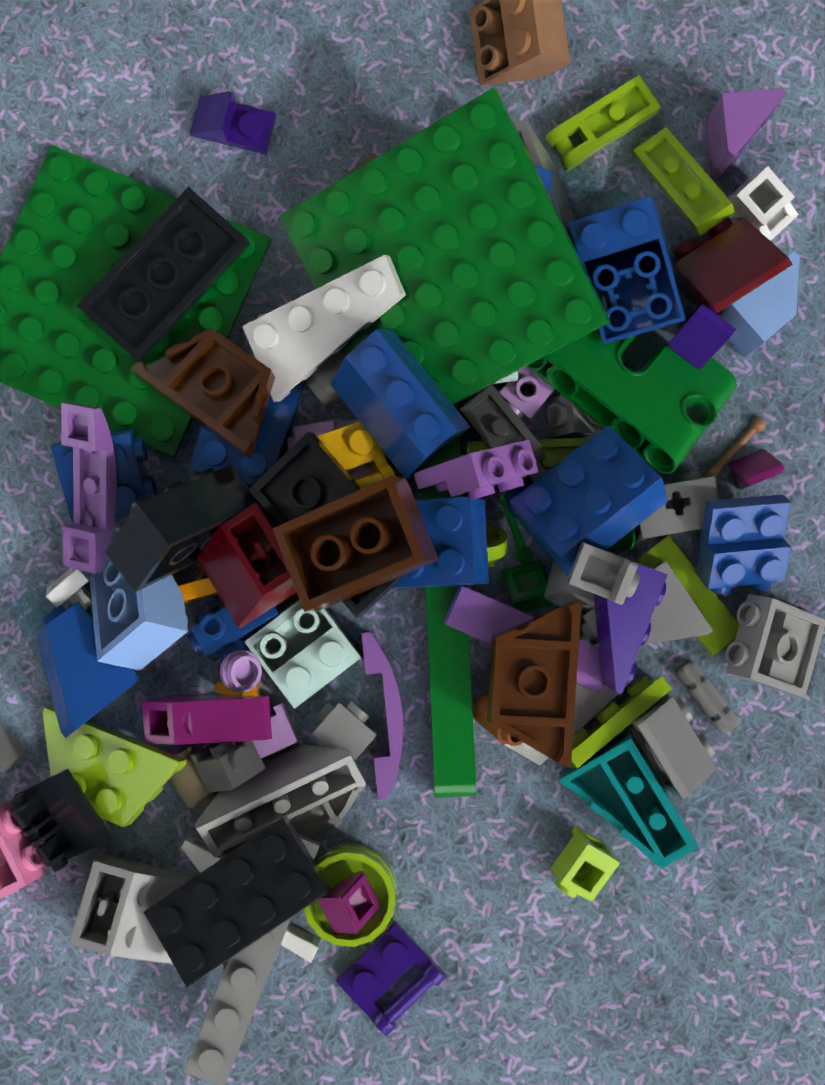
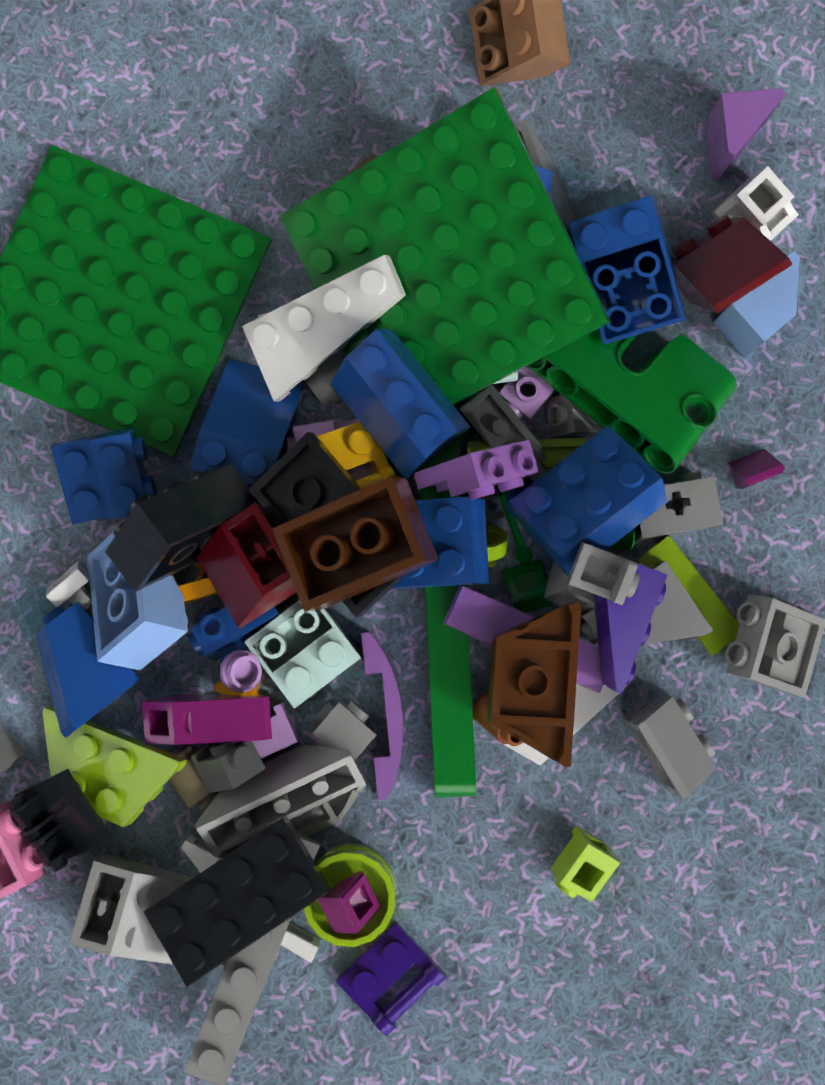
(93, 487): medium lavender slope -> none
(164, 274): black plate -> none
(214, 386): reddish brown wing -> none
(232, 124): dark purple slope -> none
(604, 122): lime plate -> none
(616, 718): lime plate -> none
(633, 799): teal wedge -> none
(683, 181): lime plate -> none
(701, 336): dark purple slope -> none
(708, 697): light grey axle -> none
(744, 543): blue plate -> none
(757, 424): medium nougat hinge -> none

